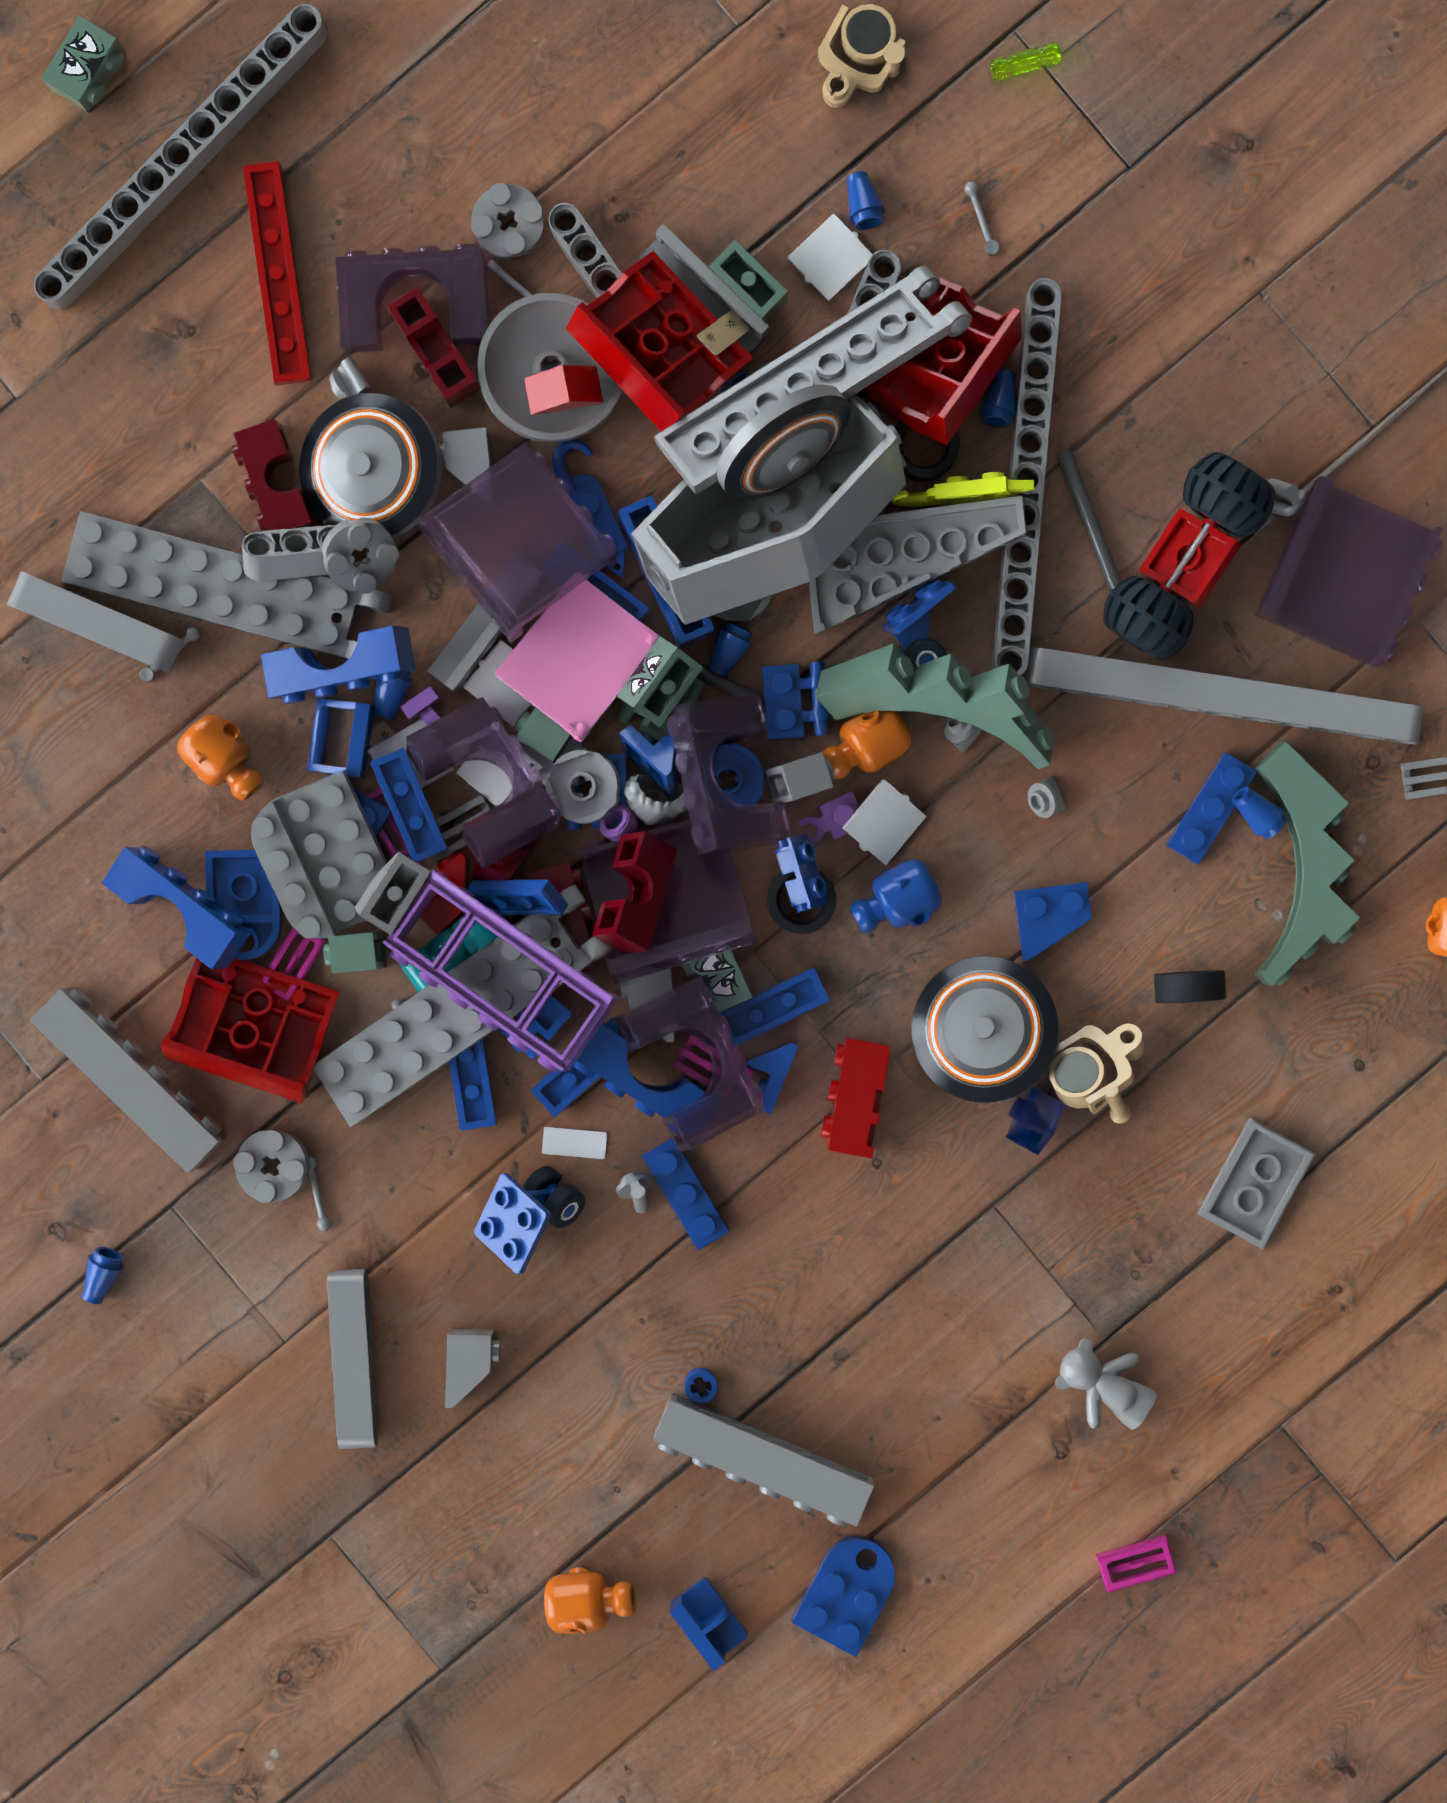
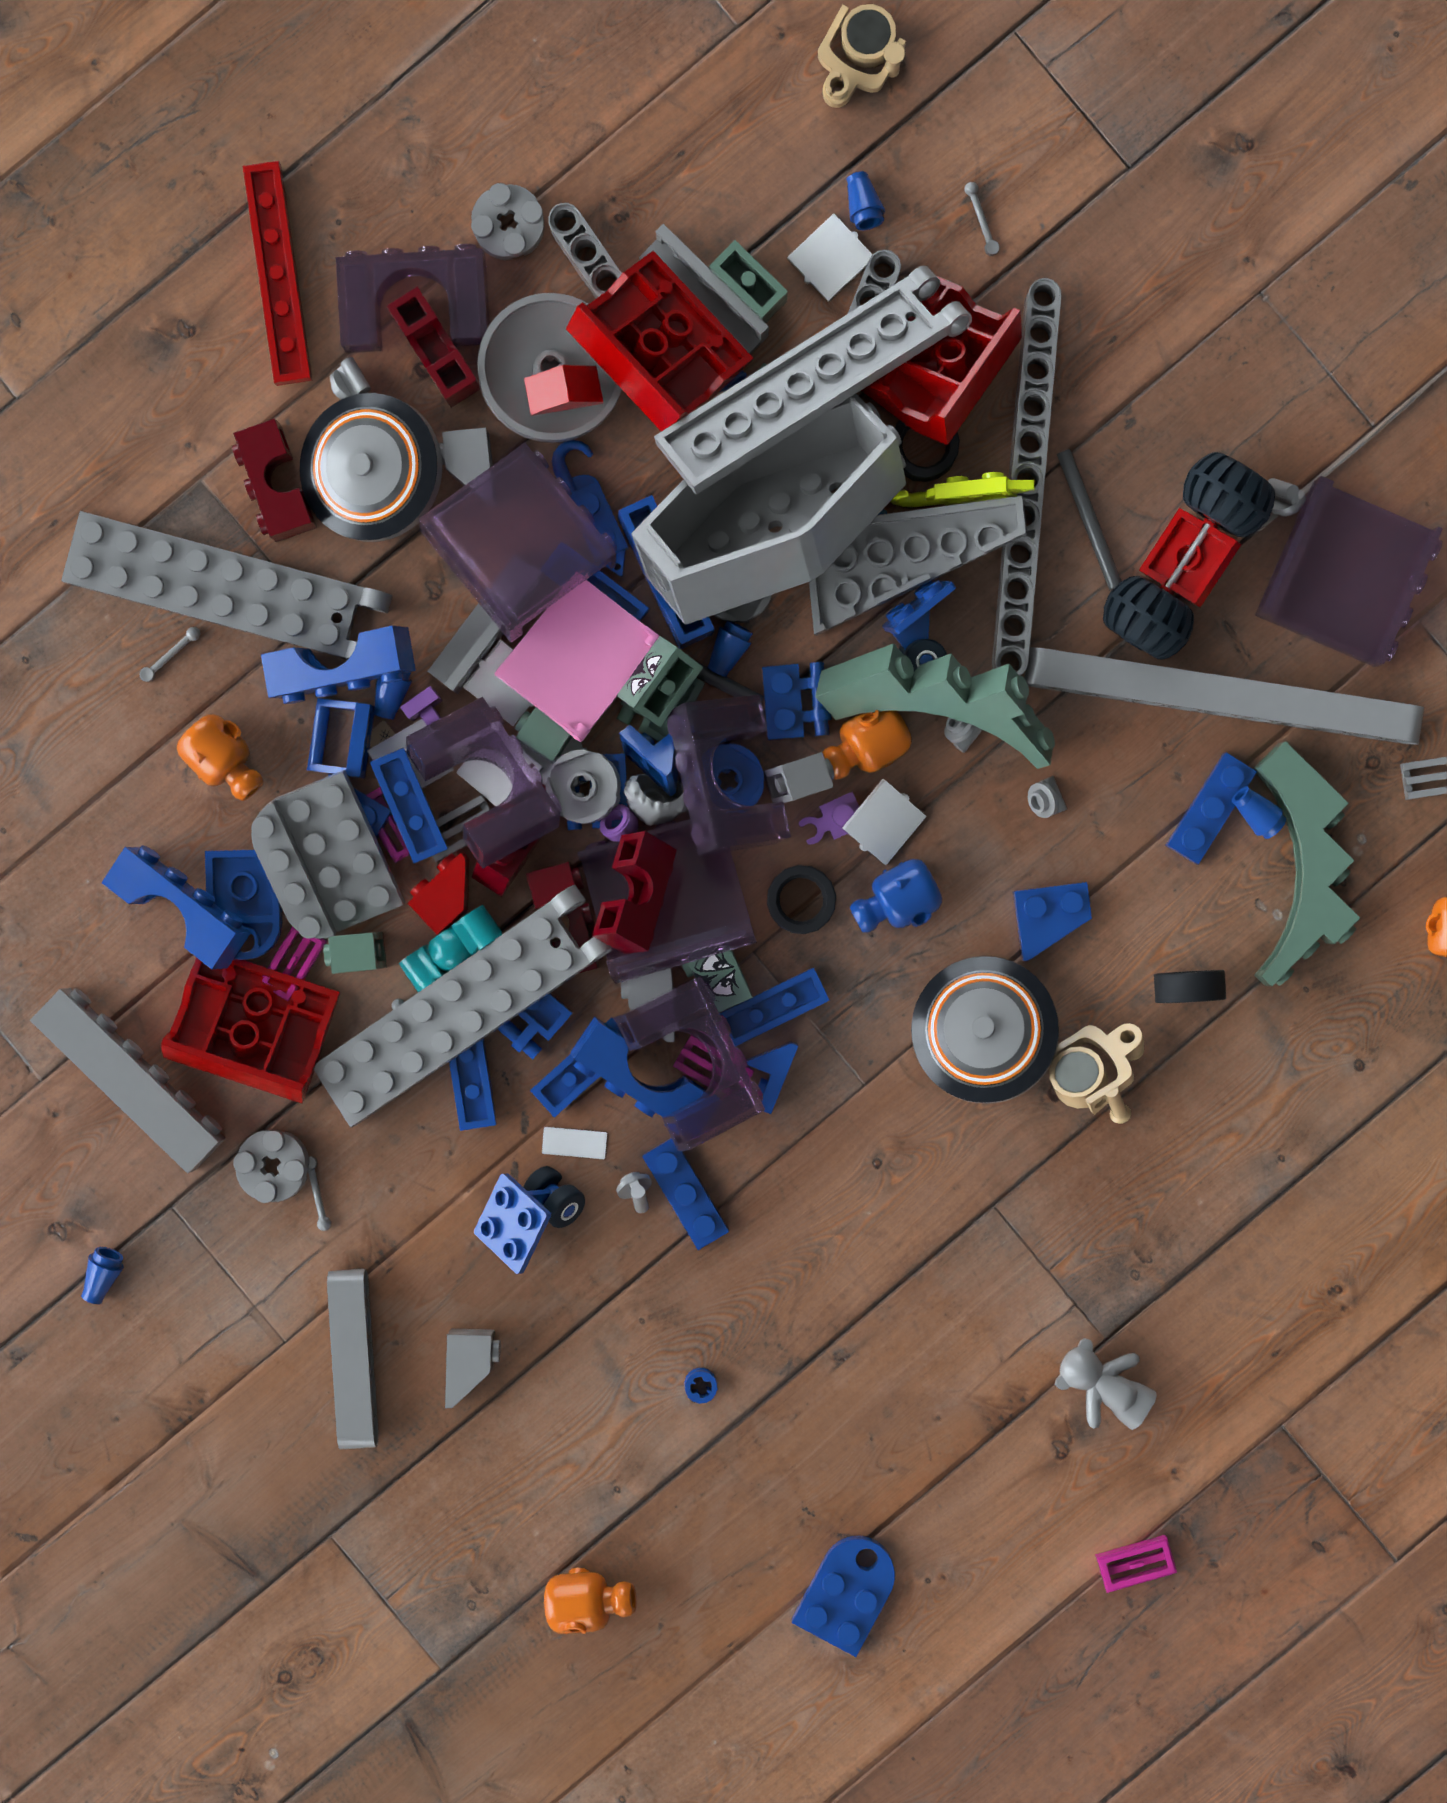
(84, 64): sand green brick -> none
(95, 622): light grey beam -> none
(185, 139): light grey beam -> none
(284, 553): light grey beam -> none
(365, 574): light grey plate -> none
(391, 892): light grey slope -> none
(491, 1016): medium lavender window -> none
(494, 267): light grey hinge -> none
(519, 896): blue tile -> none
(707, 1622): blue panel -> none
(723, 332): tan sticker -> none
(763, 1460): light grey brick -> none
(783, 442): dish -> none
(799, 856): blue hinge -> none
(856, 1097): red wedge -> none
(1000, 401): blue cone -> none
(1025, 61): clear neon green axle -> none
(1037, 1113): clear blue brick -> none
(1256, 1183): light grey tile -> none

